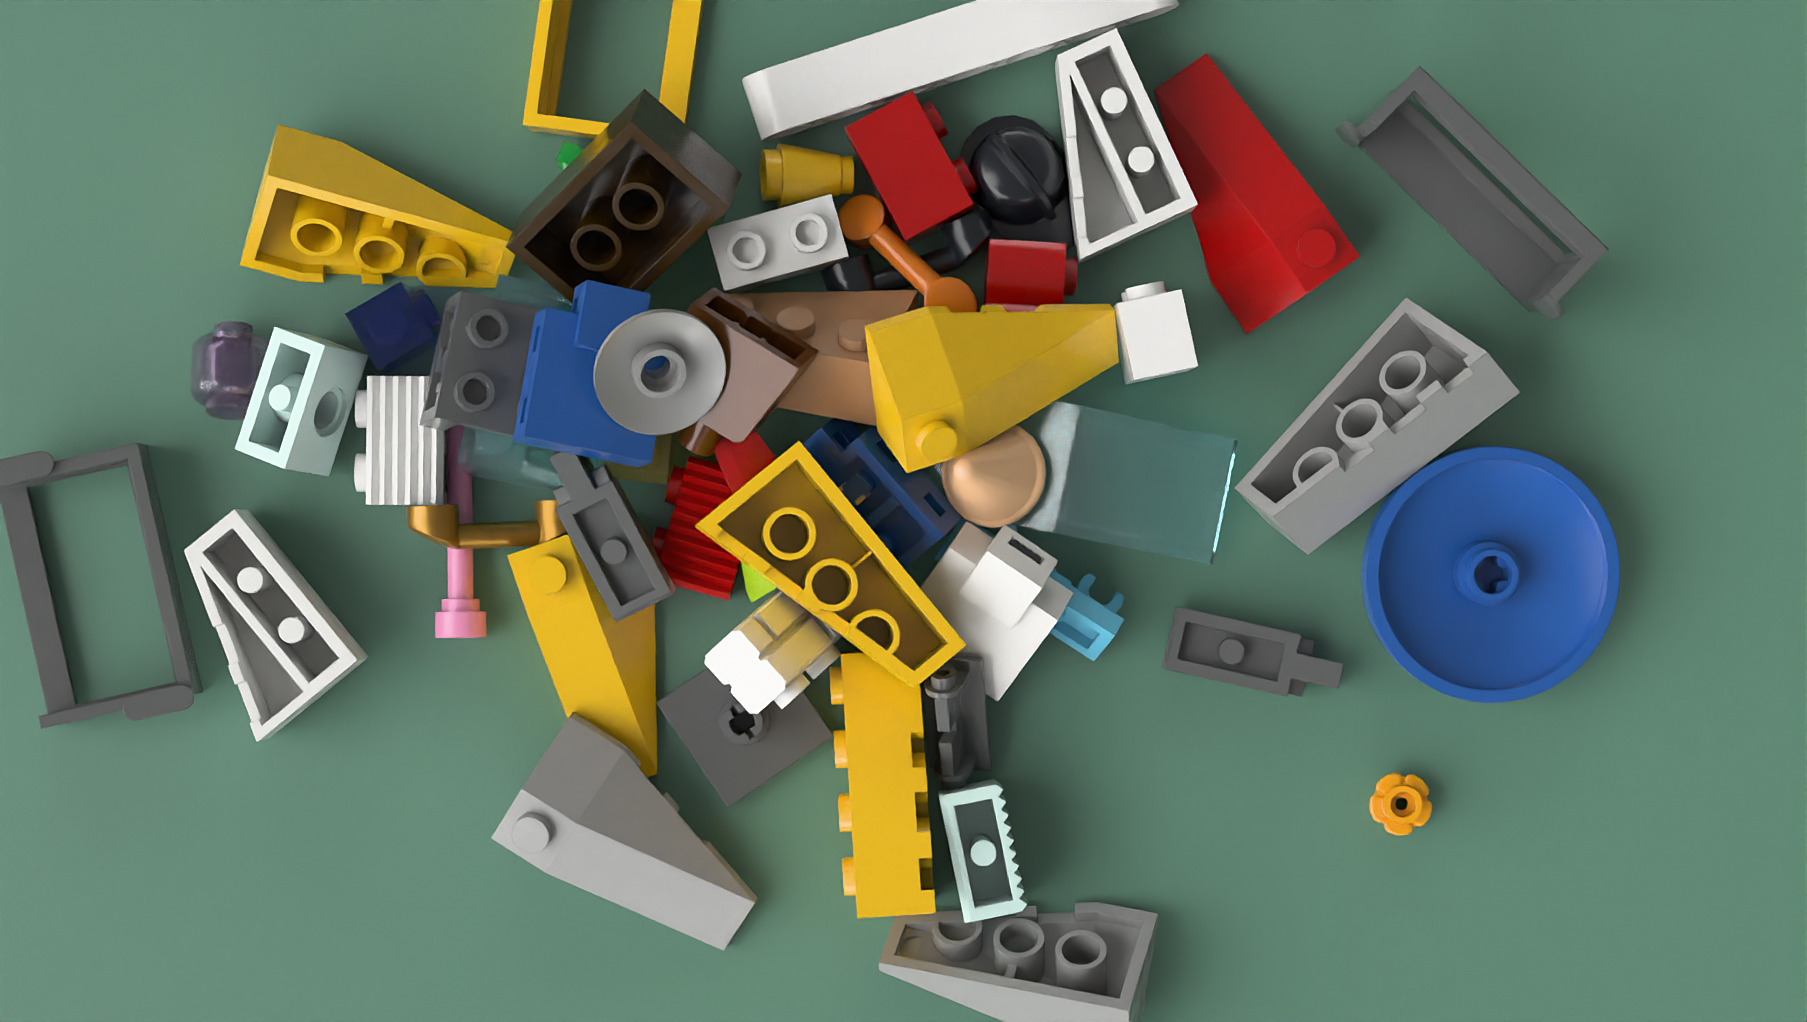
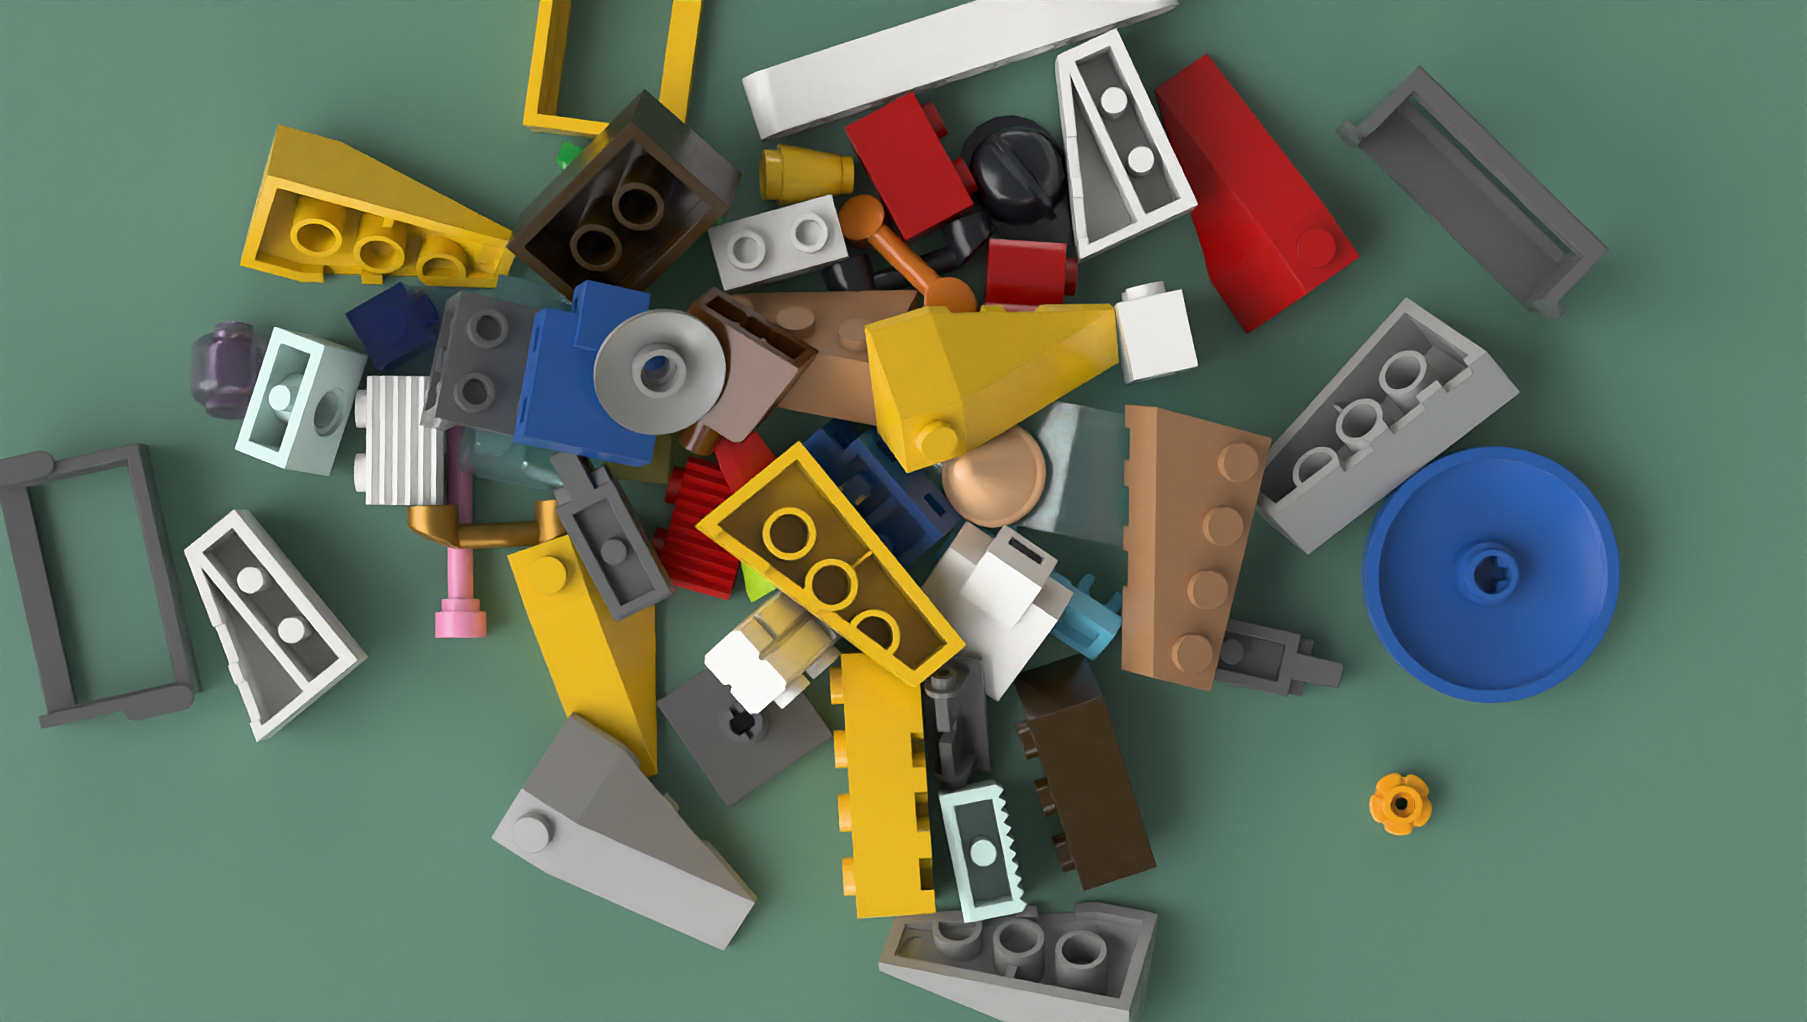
(1082, 773): none -> dark brown wedge
(1184, 540): none -> medium nougat wedge

